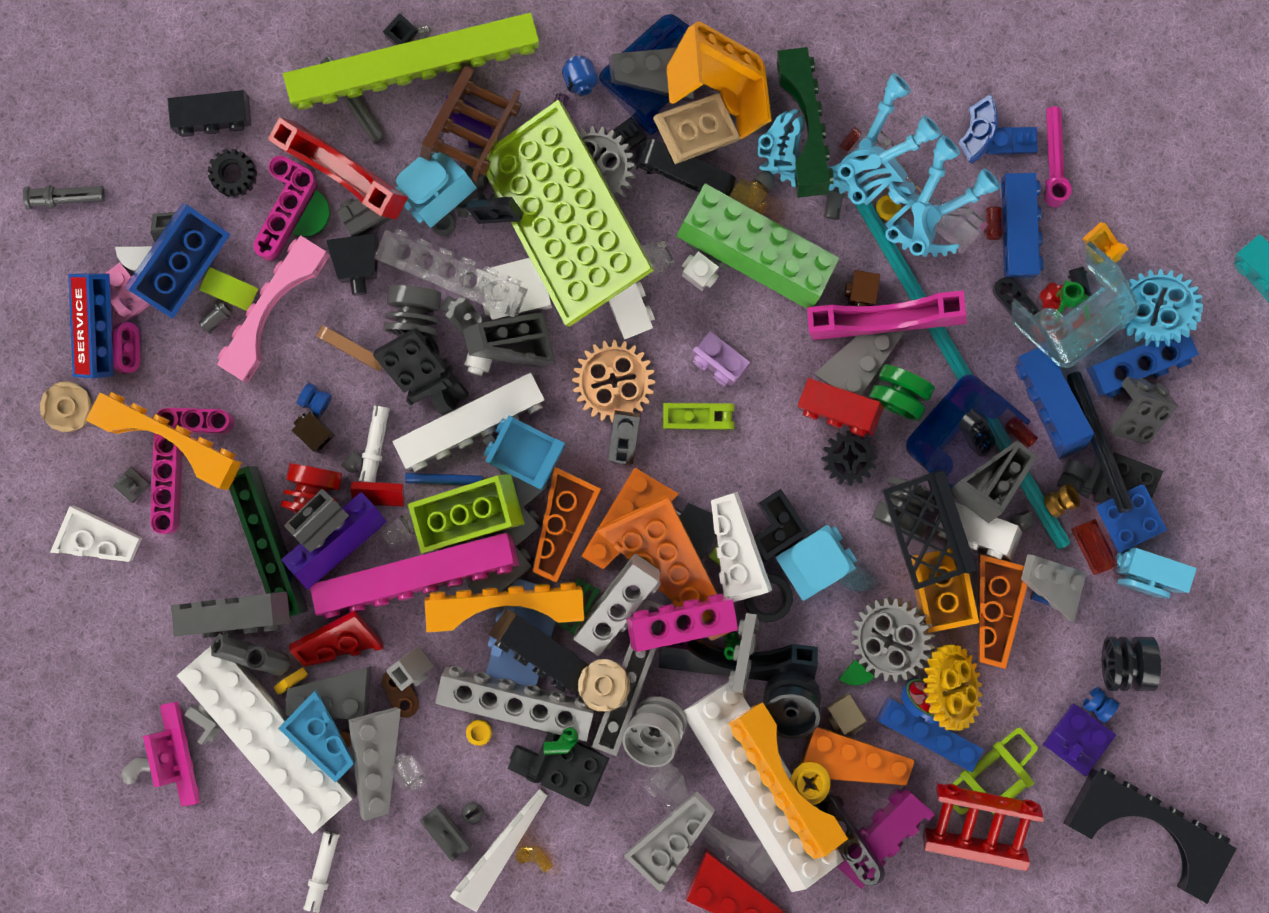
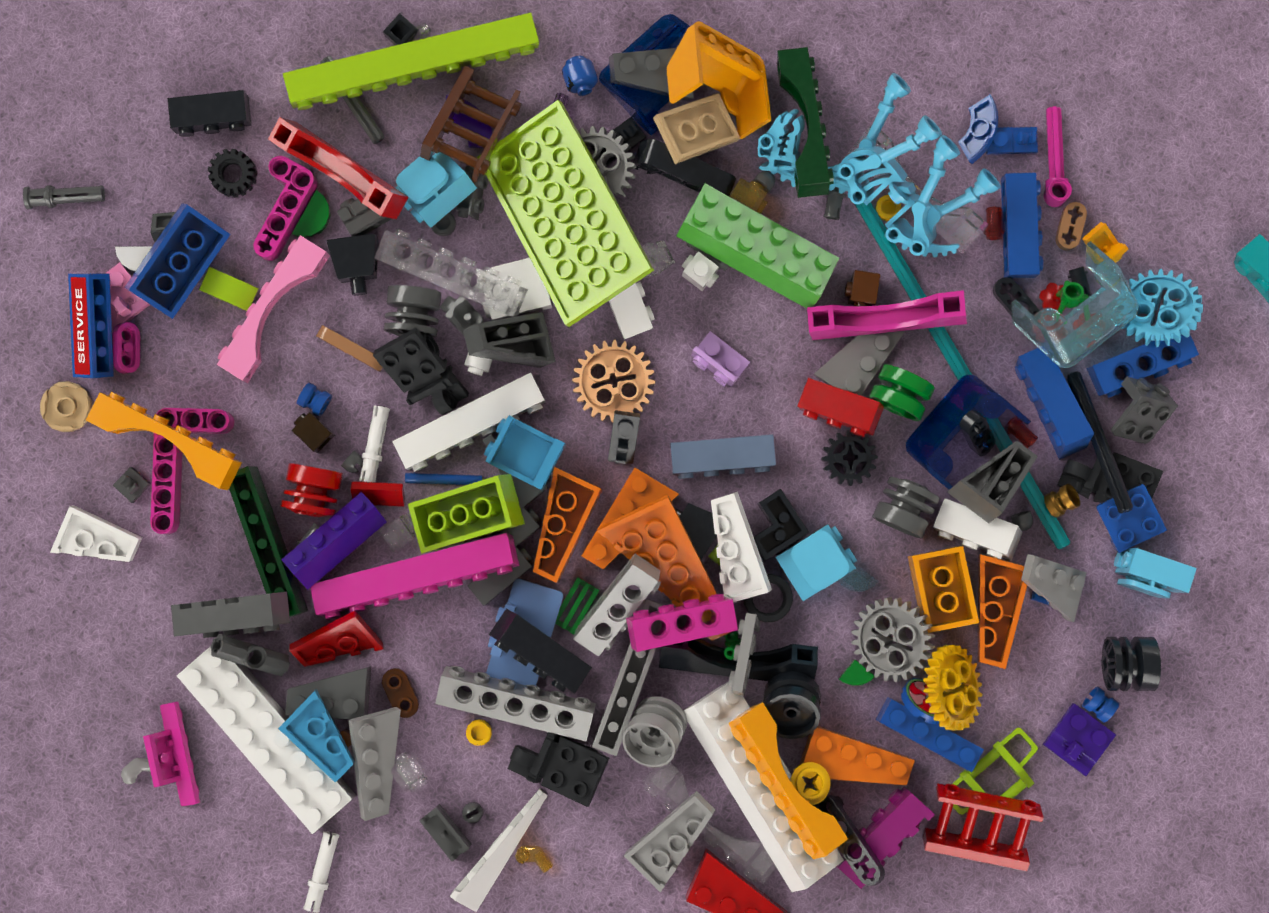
(203, 718): light grey bracket -> none
(215, 317): dark grey pin -> none
(291, 680): yellow tile -> none
(316, 521): dark grey brick -> none
(410, 669): light grey brick -> none
(449, 611): light orange arch -> none
(494, 210): black plate -> none
(563, 744): green arm -> none
(604, 685): tan tile -> none
(698, 416): lime plate -> none
(723, 454): none -> sand blue brick
(845, 715): dark tan brick -> none
(850, 139): clear red tile -> none
(947, 516): black fence -> none
(1065, 224): none -> medium nougat beam
(1094, 547): clear red tile -> none
(1201, 853): black arch -> none

